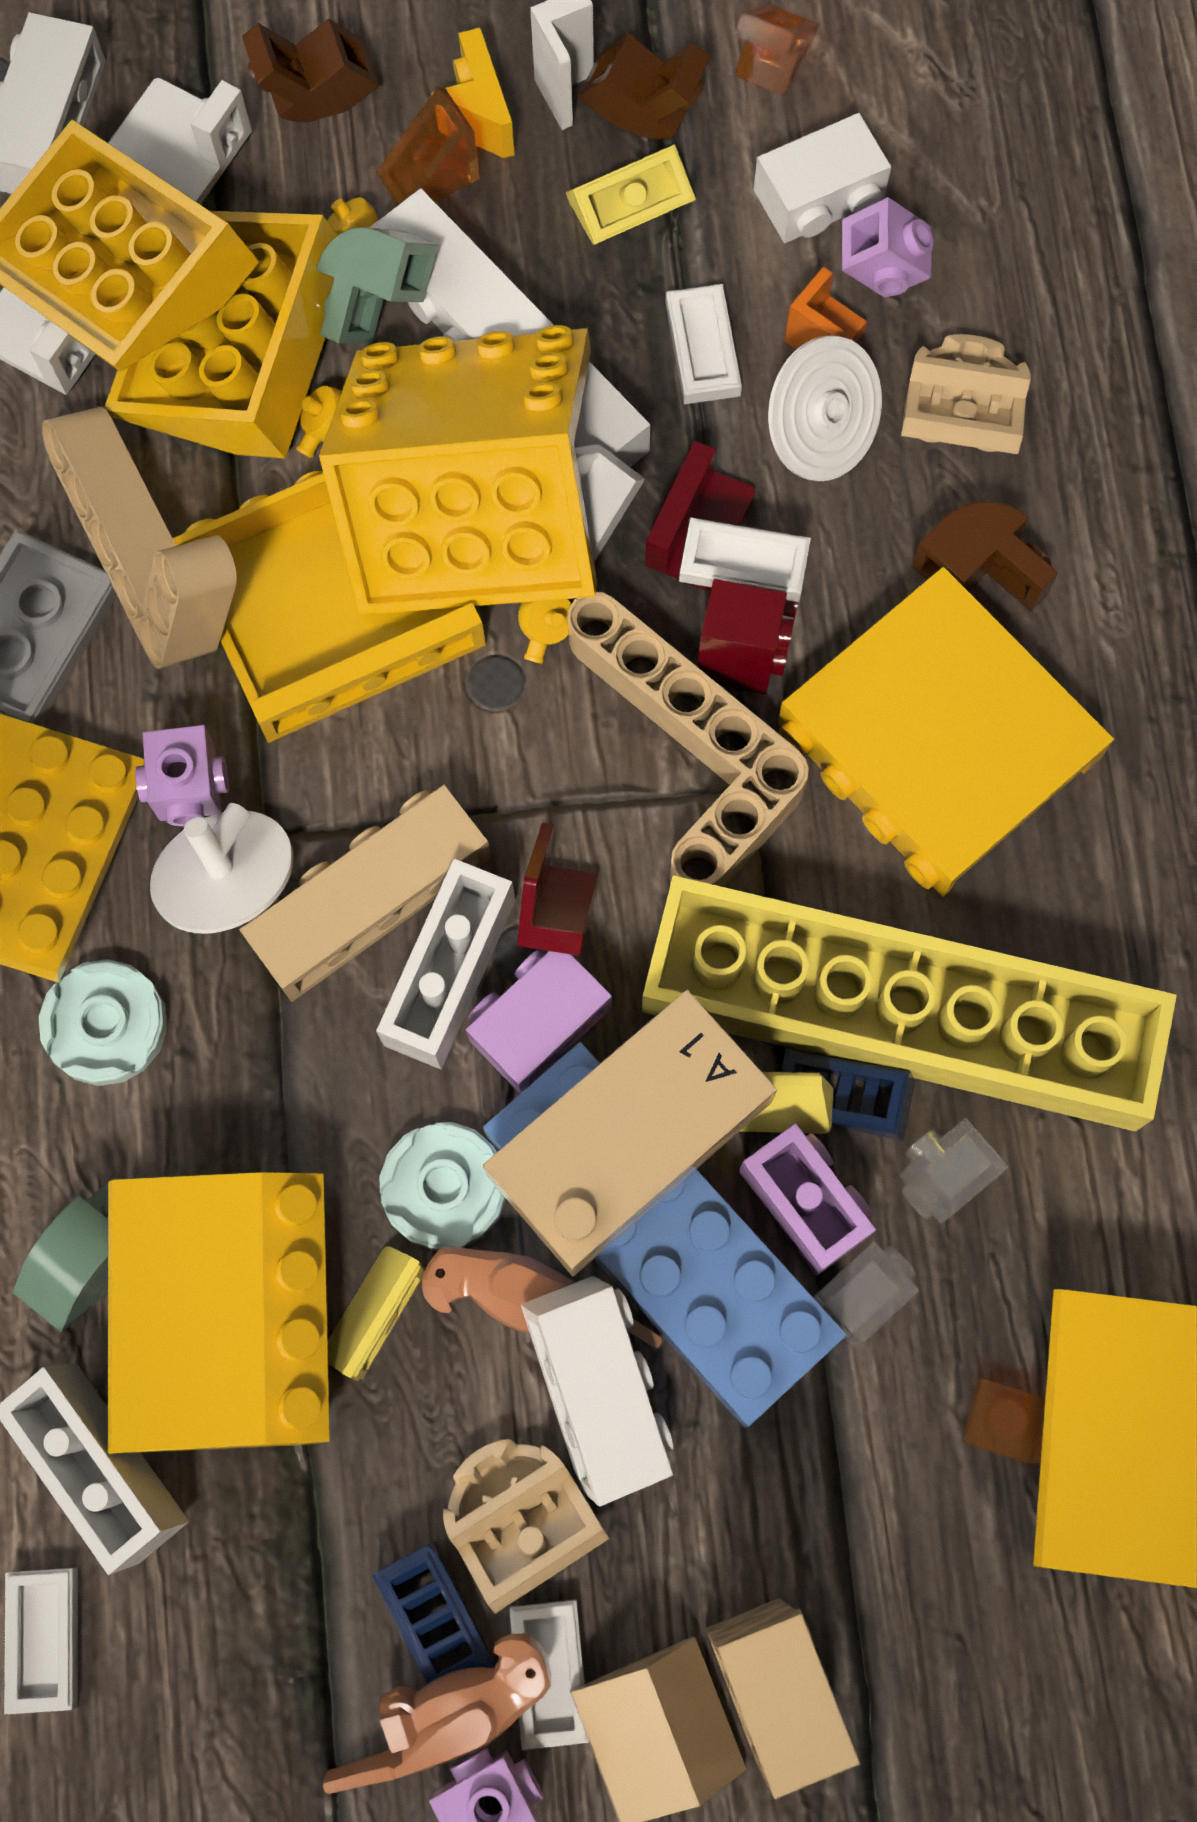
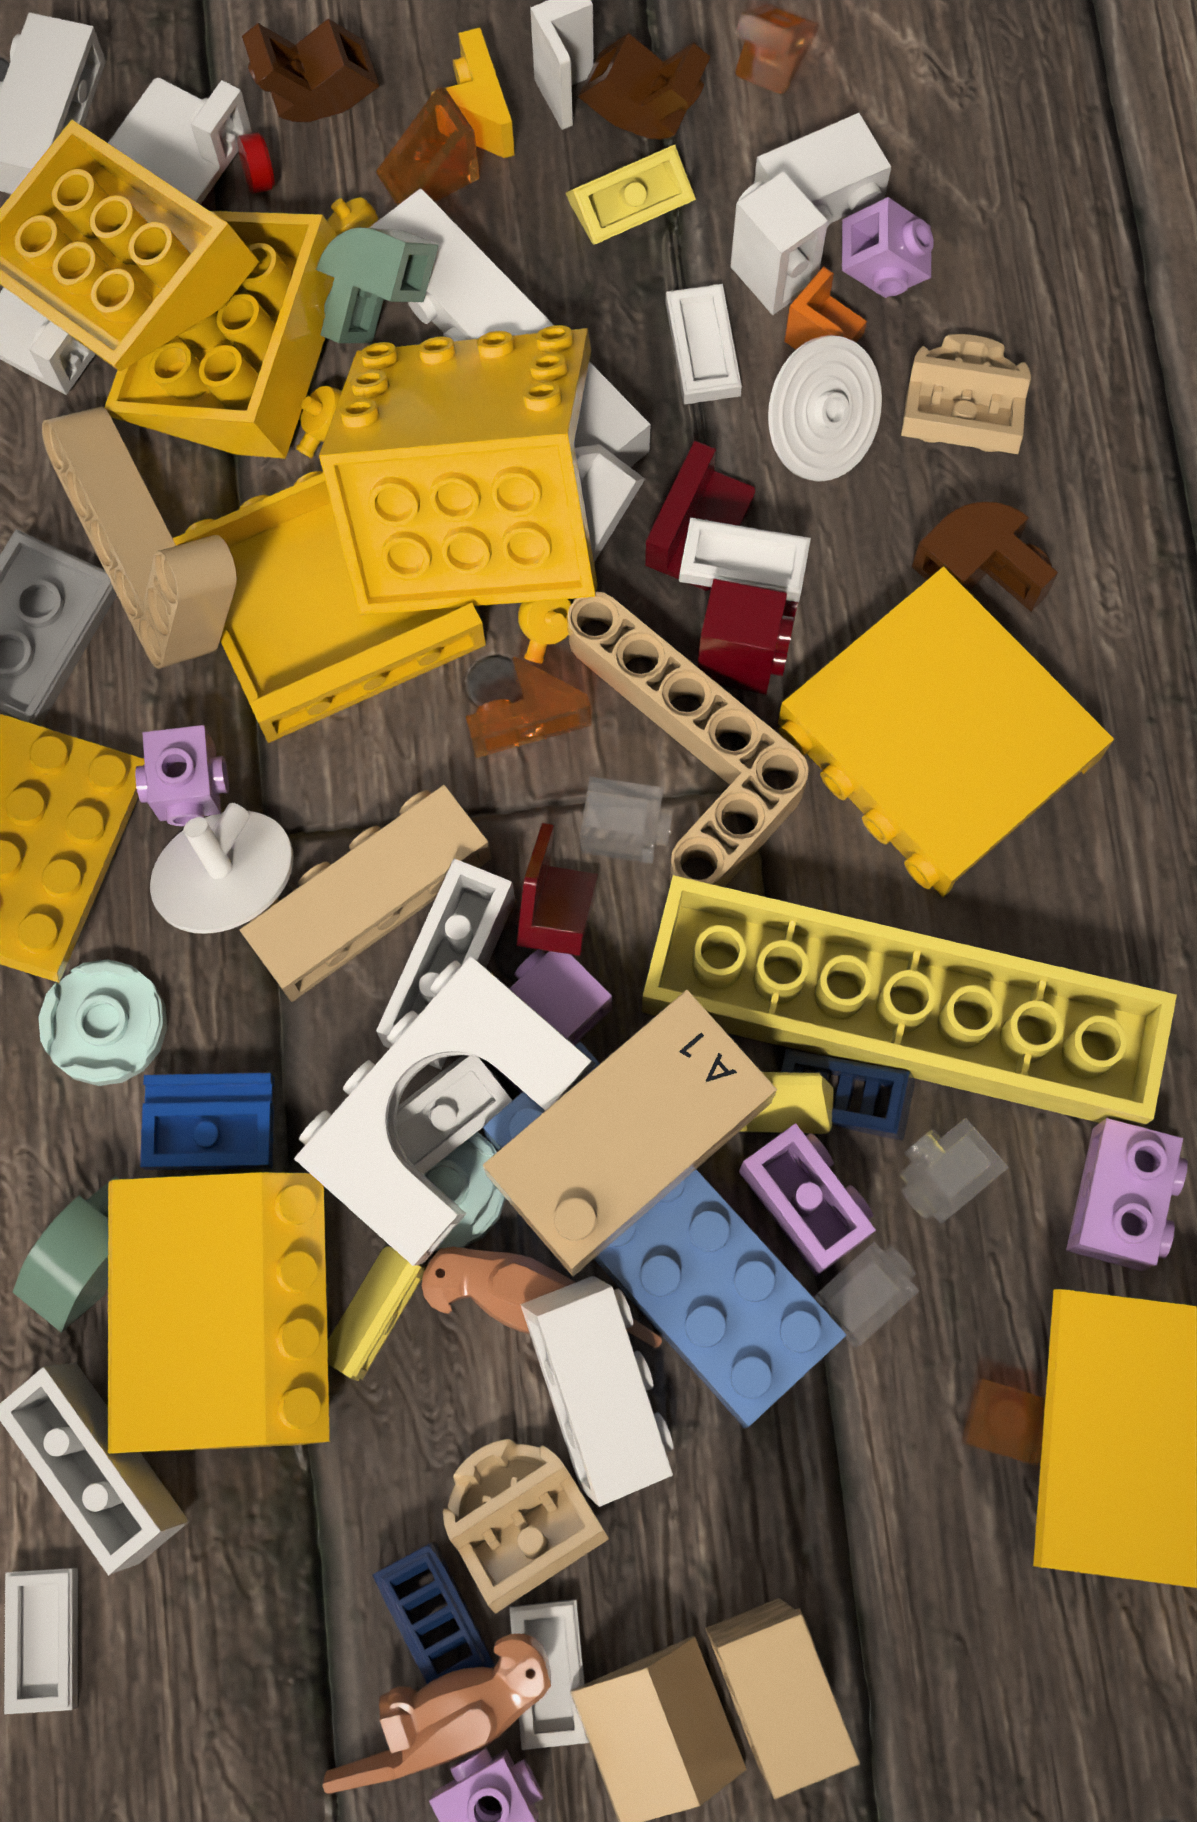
(207, 1121): none -> blue plate
(255, 162): none -> red tile
(358, 1145): none -> white arch
(448, 1111): none -> white panel
(545, 710): none -> clear orange slope
(624, 820): none -> clear brick
(777, 241): none -> white brick
(1127, 1195): none -> lavender brick

